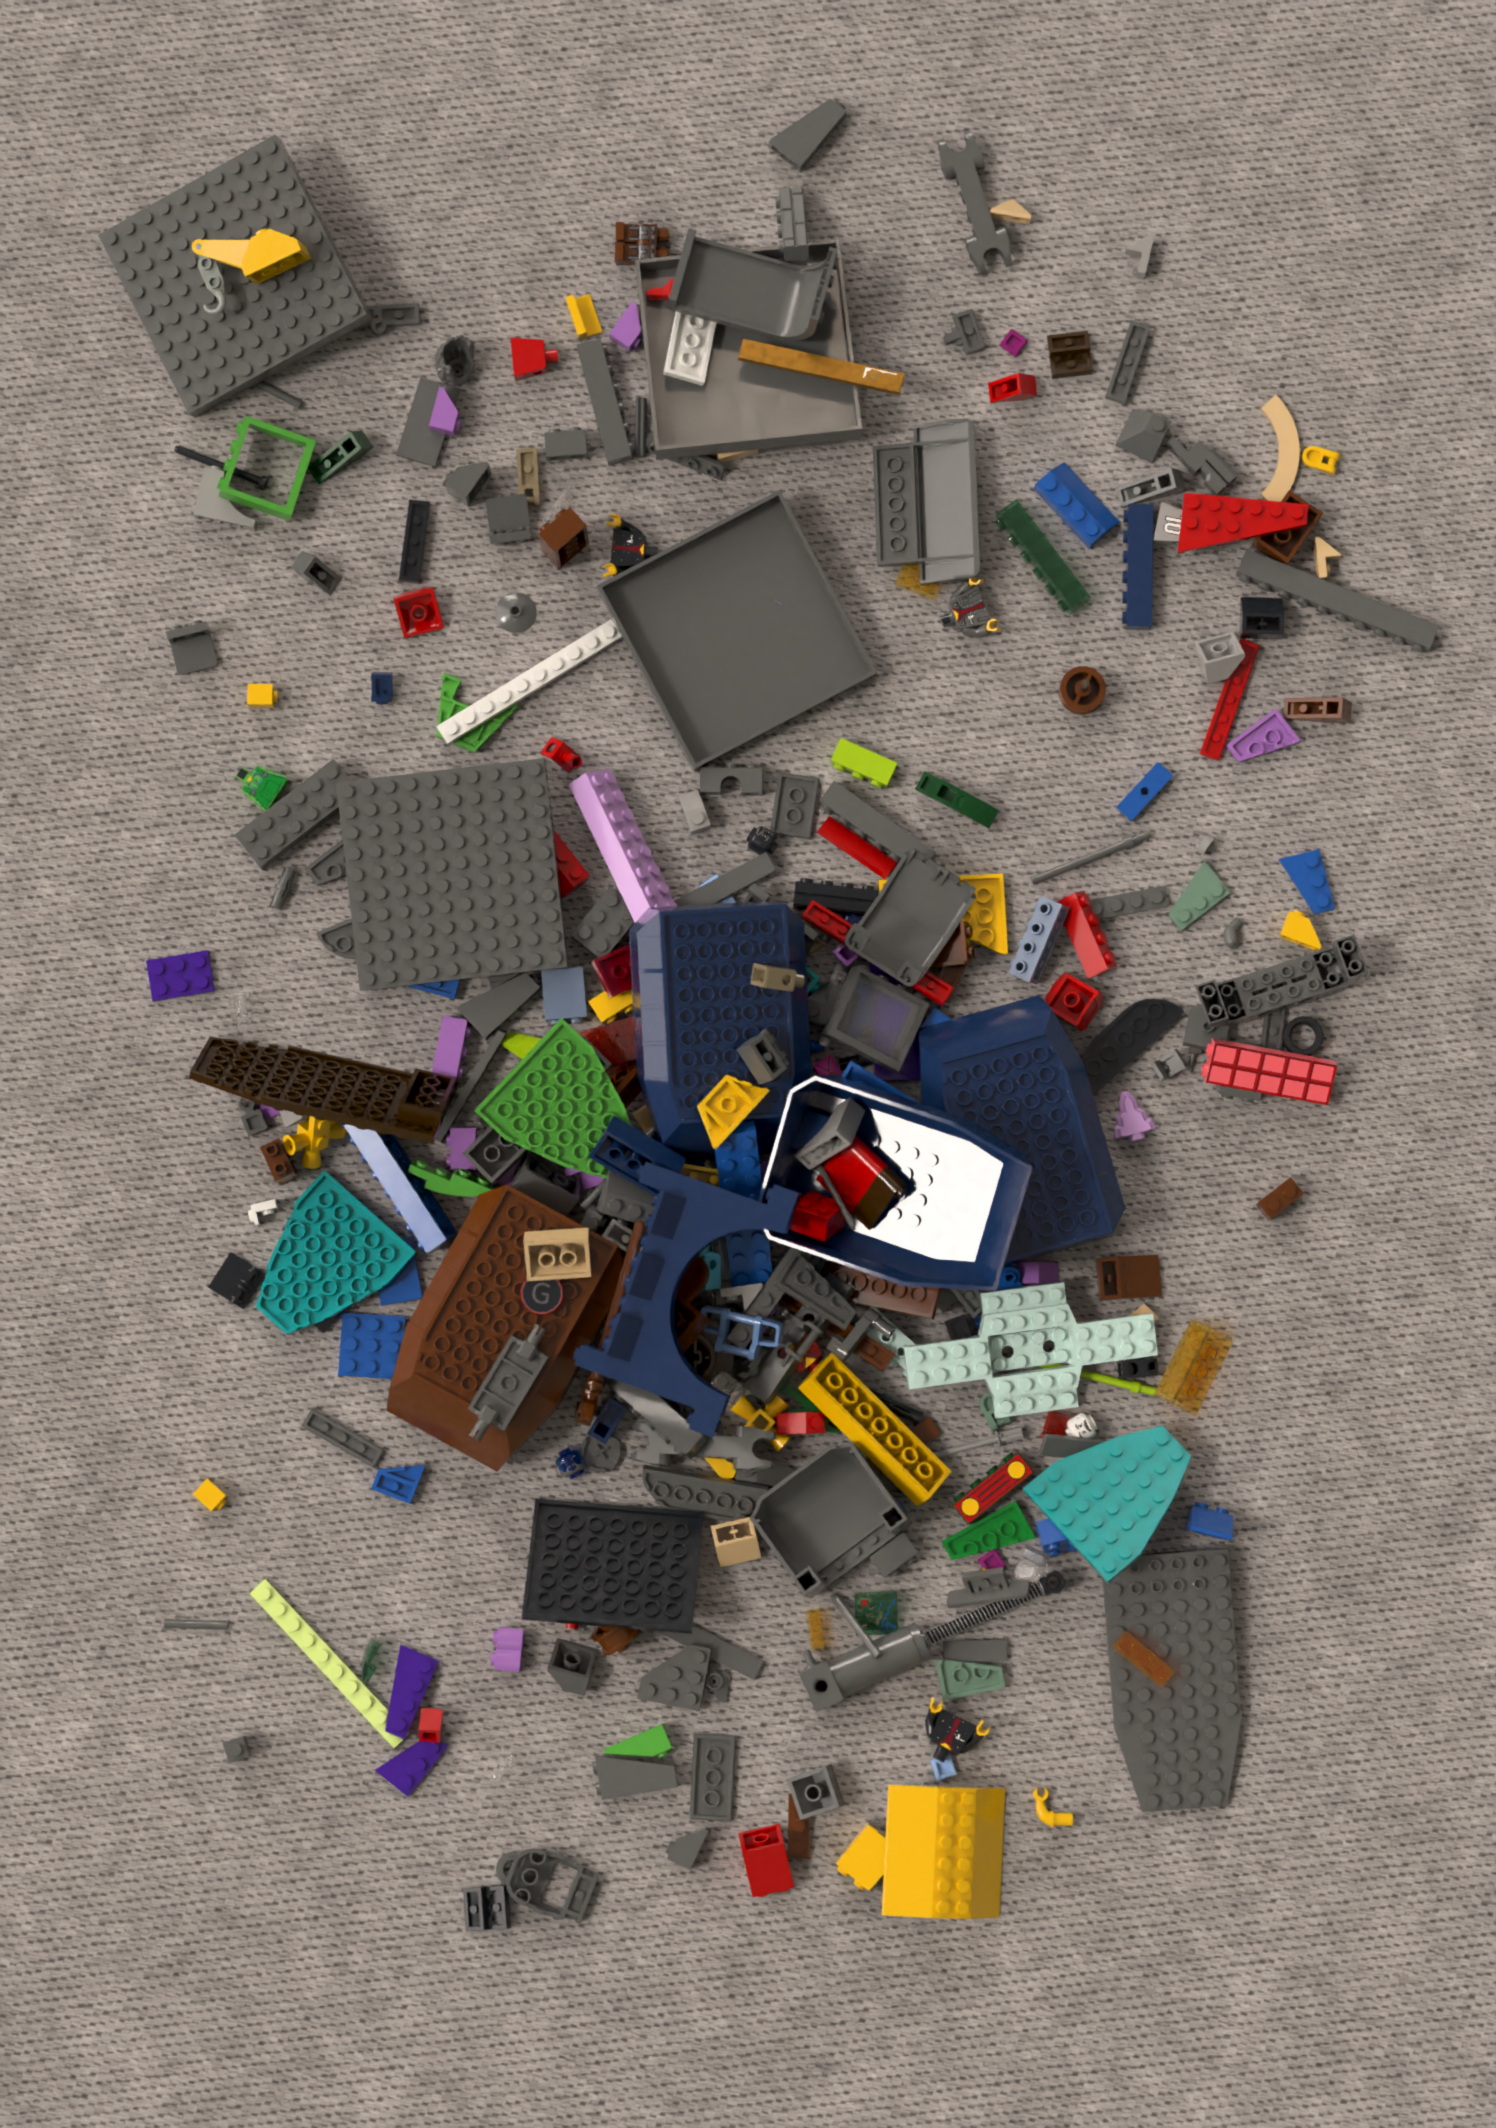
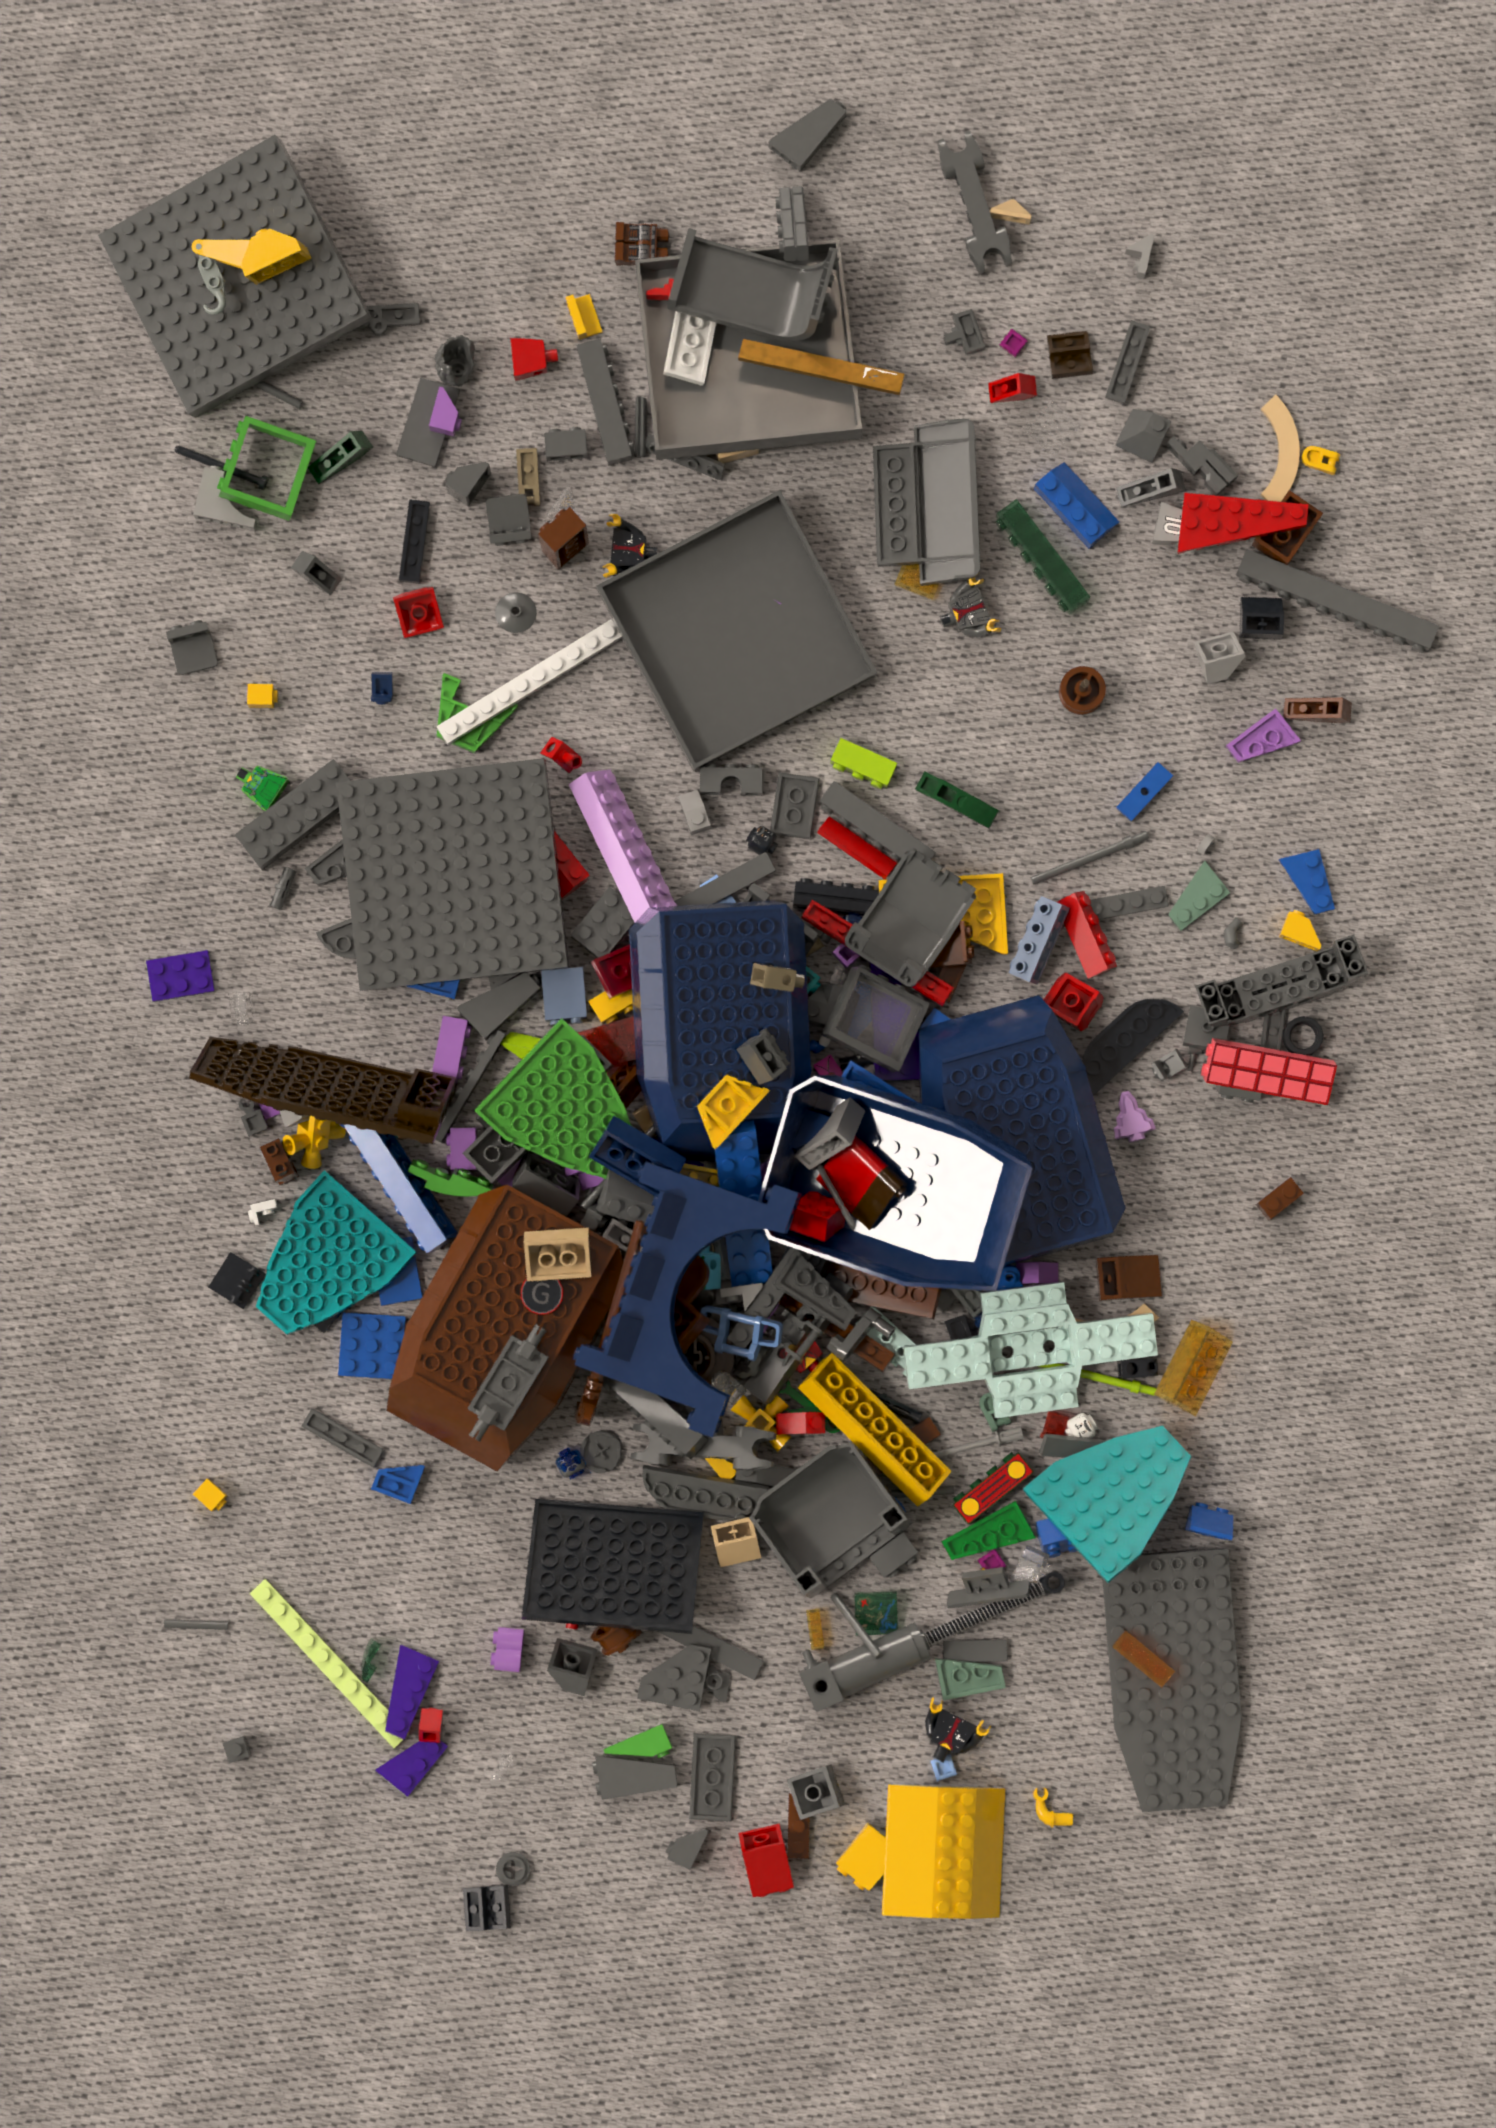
(530, 1875): dark grey slope -> none
(607, 1421): dark blue slope -> none
(627, 330): medium lavender slope -> none
(1138, 567): dark blue brick -> none
(1228, 704): red tile -> none
(1322, 553): tan slope -> none

